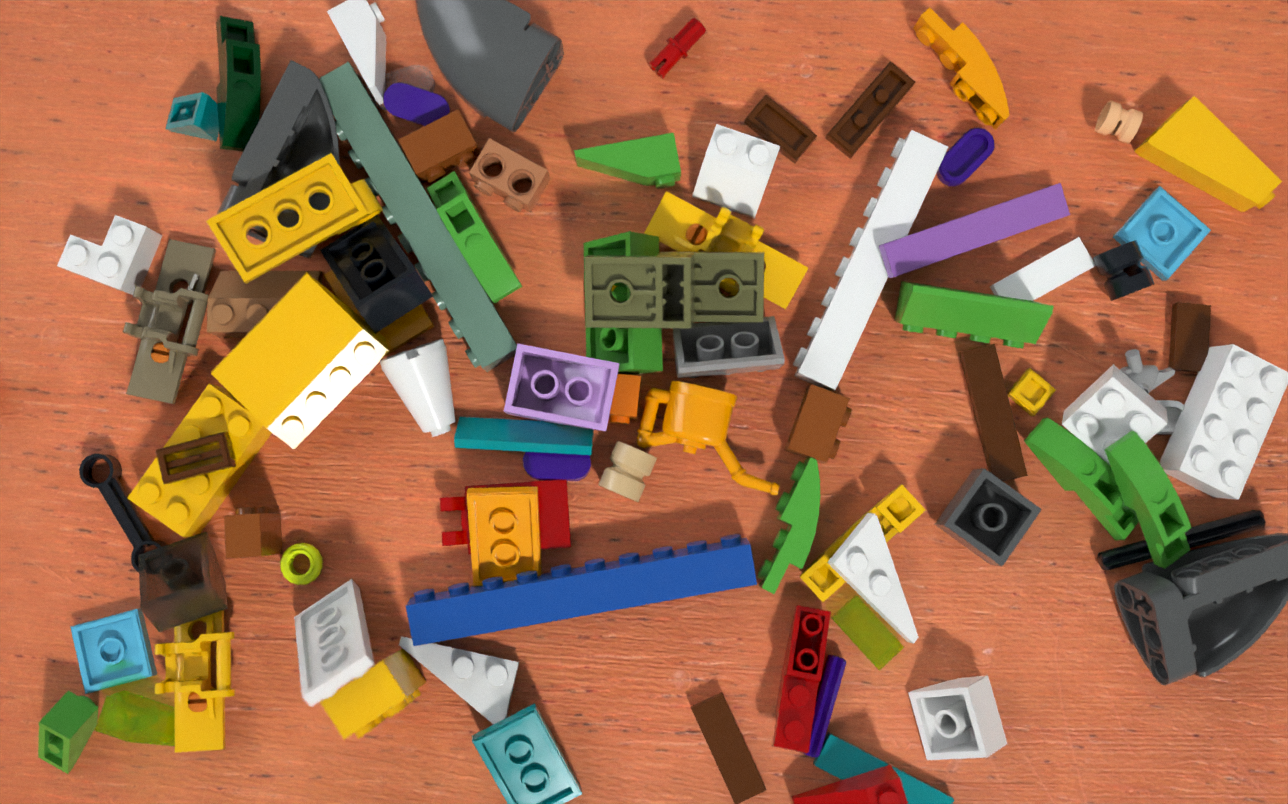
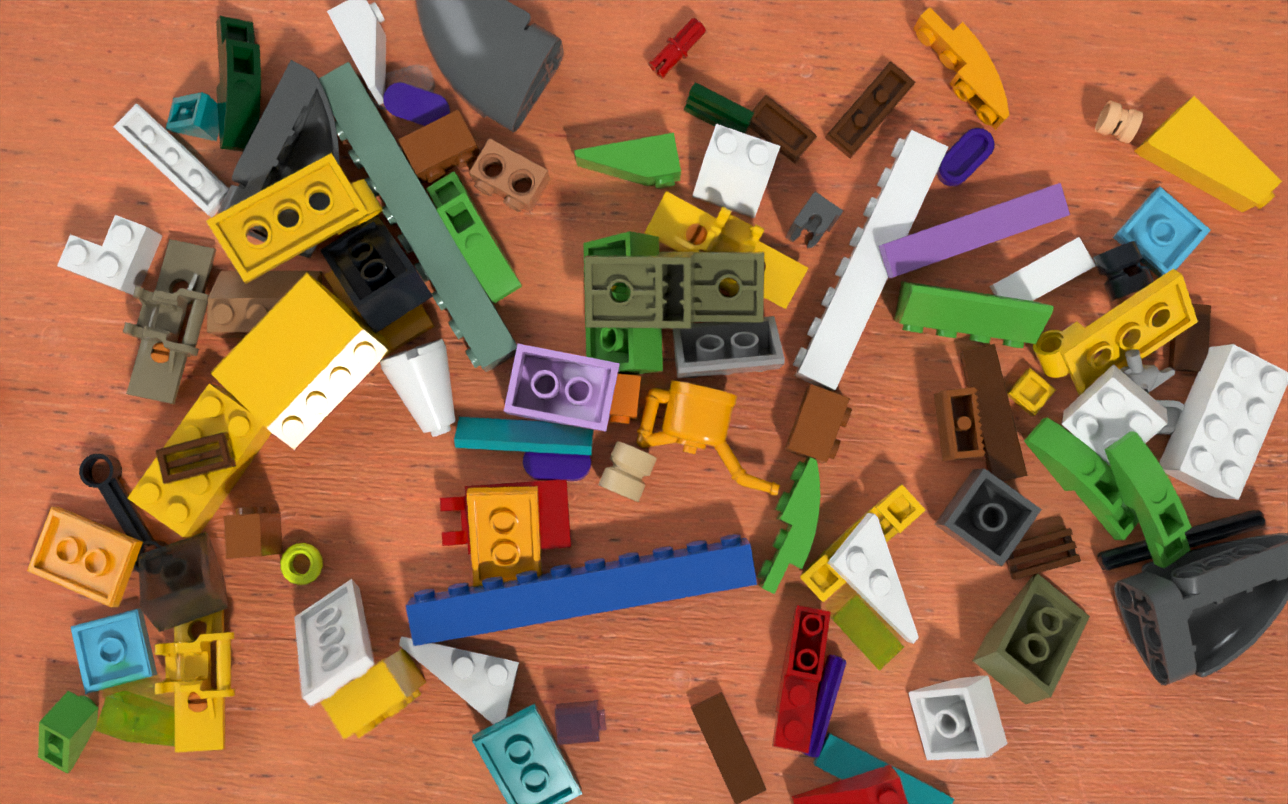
(85, 556): none -> light orange tile
(173, 159): none -> white tile
(579, 722): none -> clear purple brick
(717, 109): none -> dark green tile
(815, 217): none -> dark grey hinge
(959, 424): none -> dark orange brick
(1032, 641): none -> olive slope
(1068, 546): none -> reddish brown tile
(1076, 346): none -> yellow hinge

